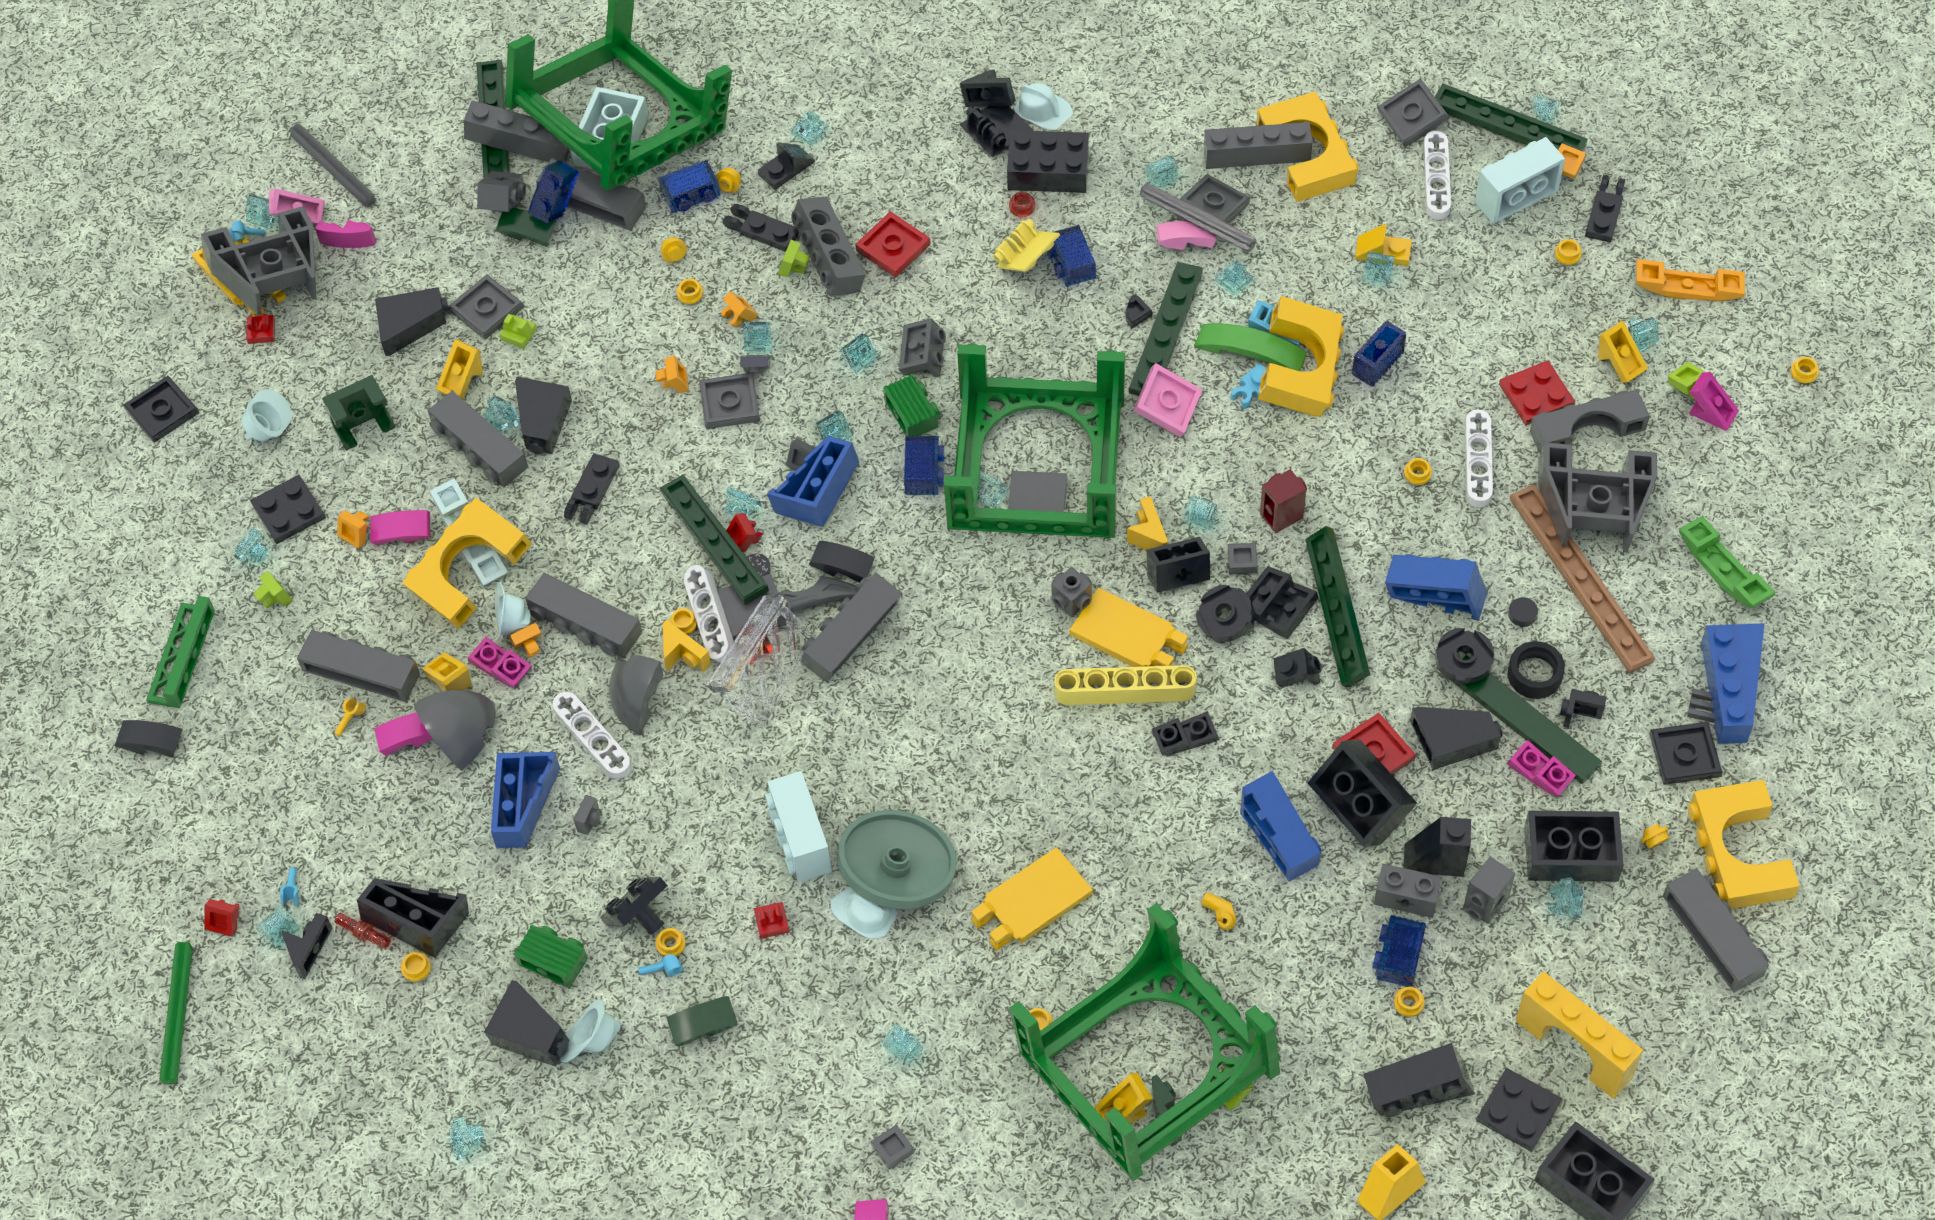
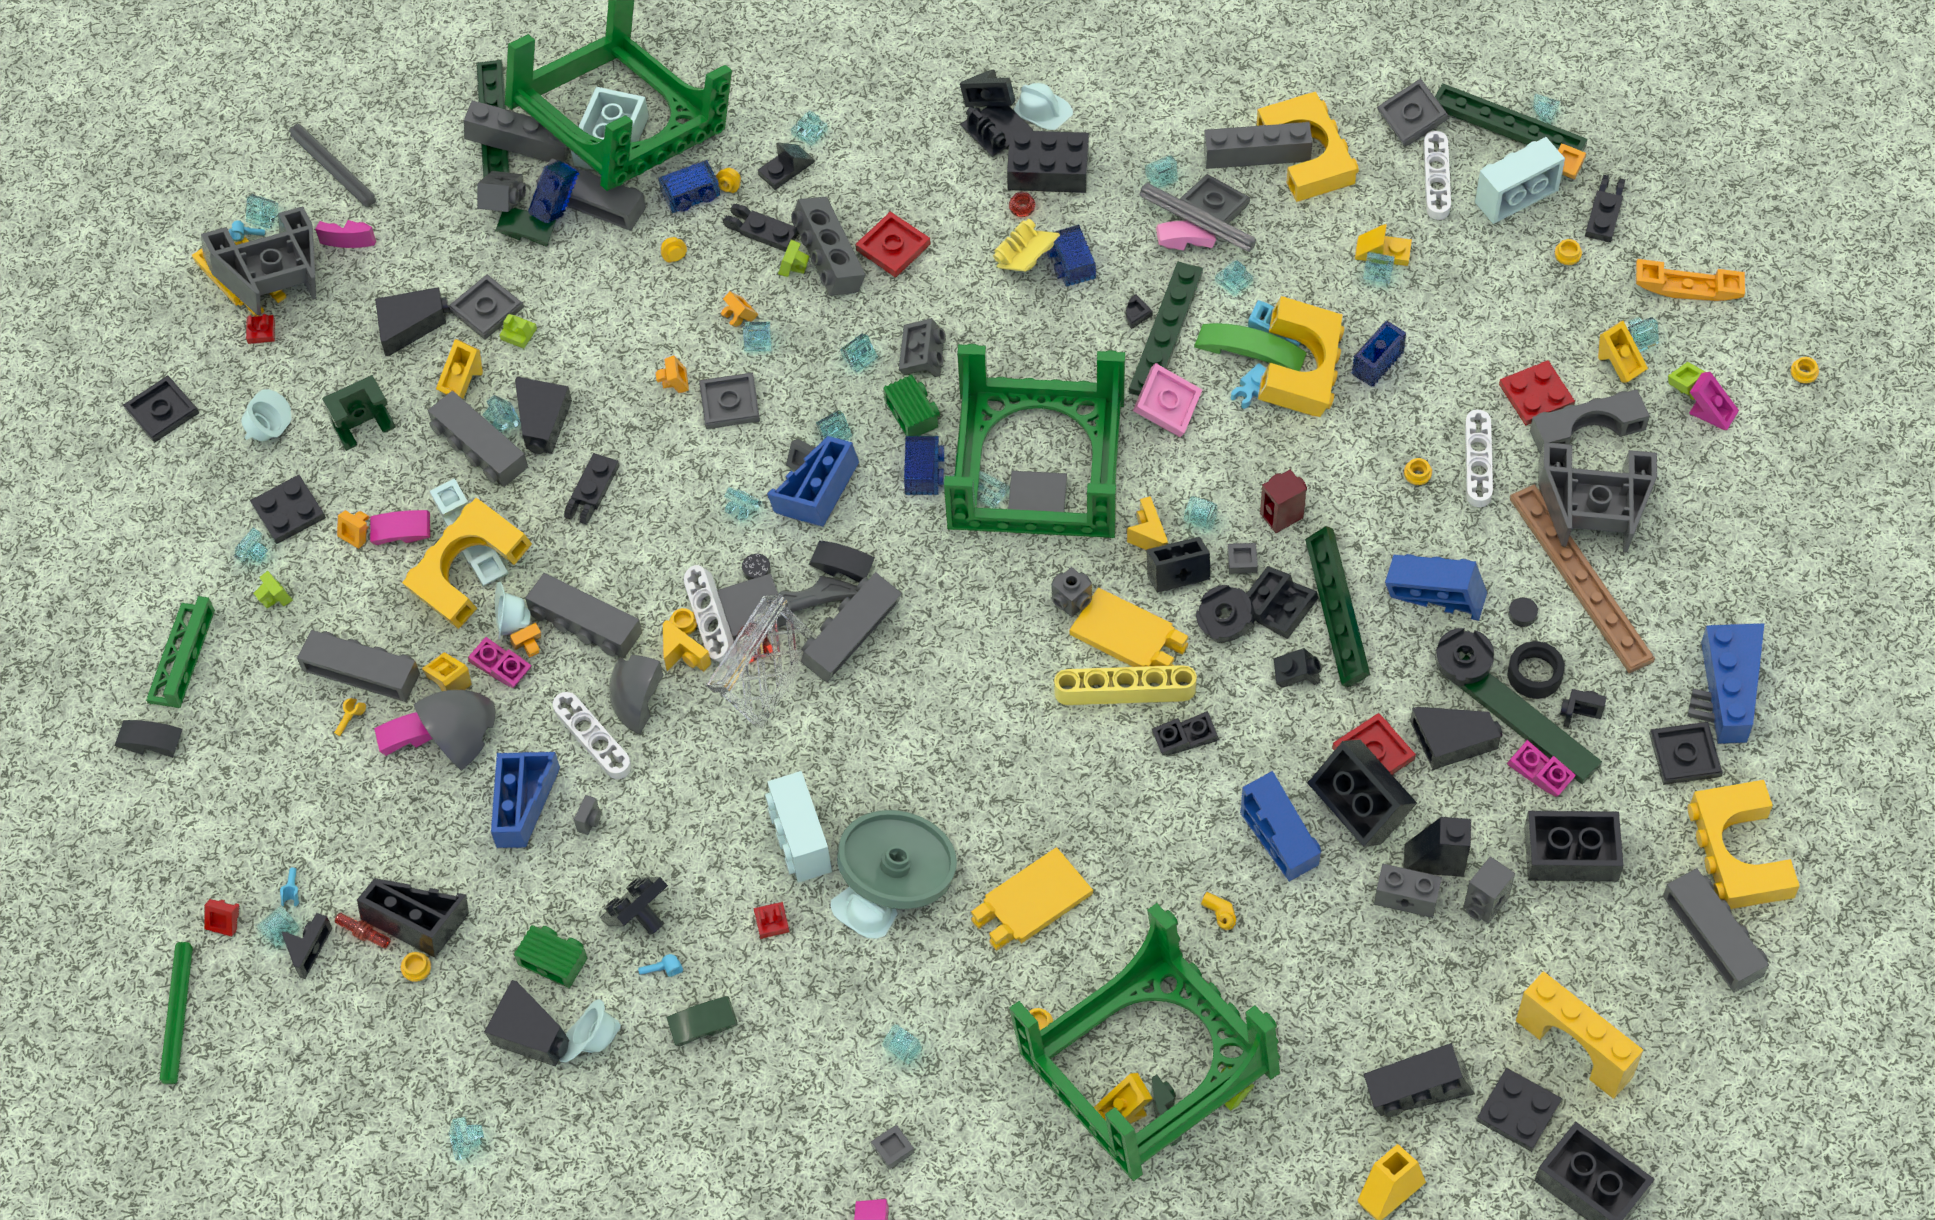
(284, 200): bright pink slope -> none
(670, 934): yellow plate -> none
(686, 286): yellow plate -> none
(714, 539): dark green tile -> none
(743, 532): red tile -> none
(755, 363): dark grey plate -> none
(1400, 950): clear blue brick -> none
(1409, 993): yellow plate -> none
(1570, 899): clear light blue tile -> none
(1655, 835): yellow plate -> none
(1723, 566): bright green slope -> none

